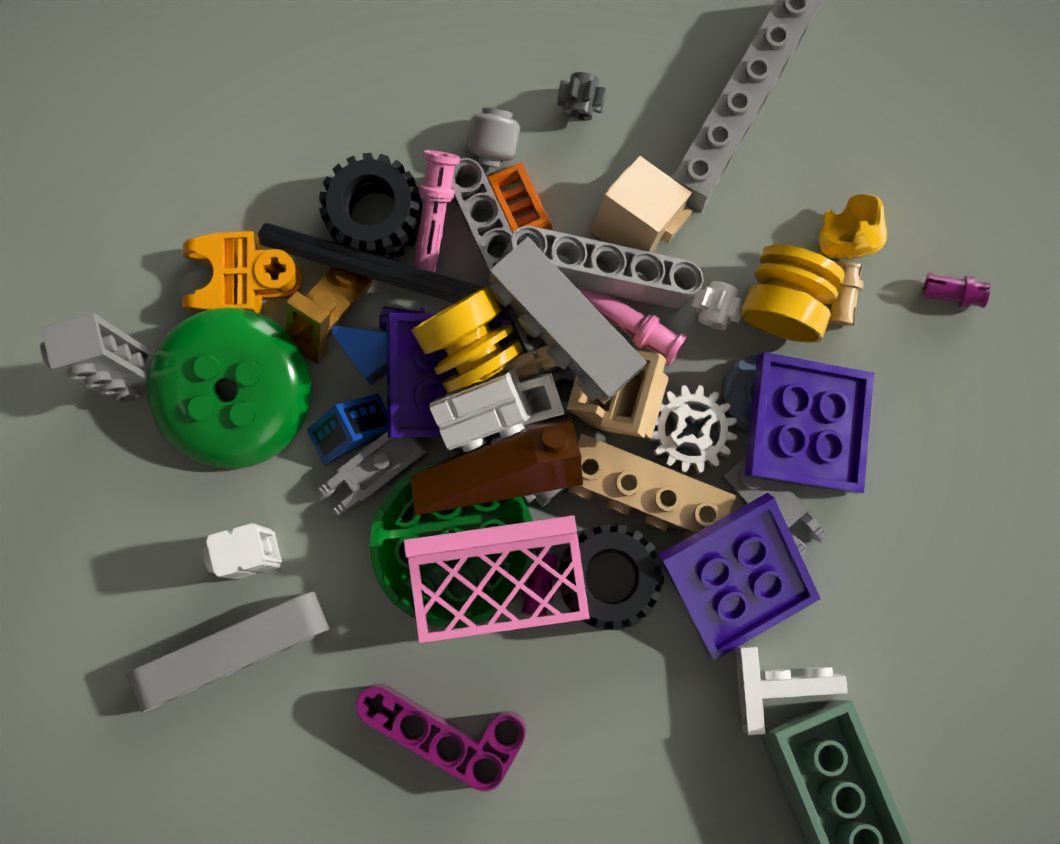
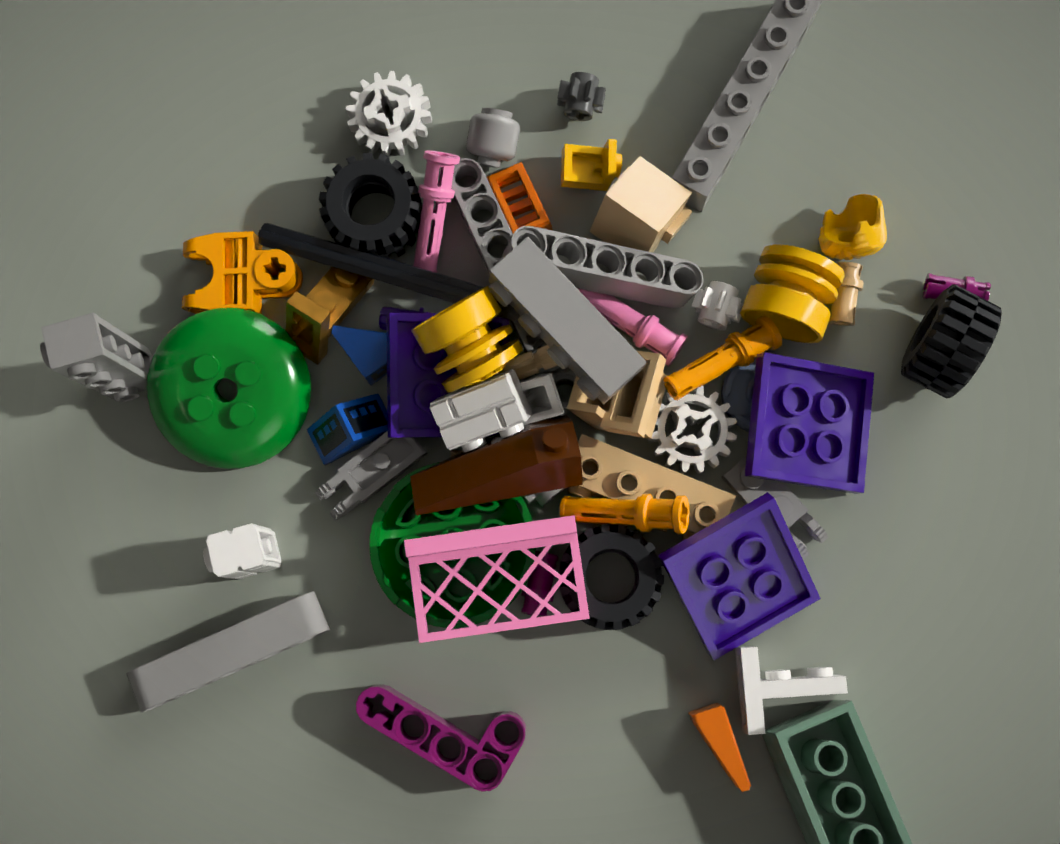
(371, 119): none -> white gear
(590, 166): none -> yellow bracket
(643, 512): none -> light orange pin
(717, 733): none -> orange slope
(737, 350): none -> light orange pin
(951, 341): none -> black tyre

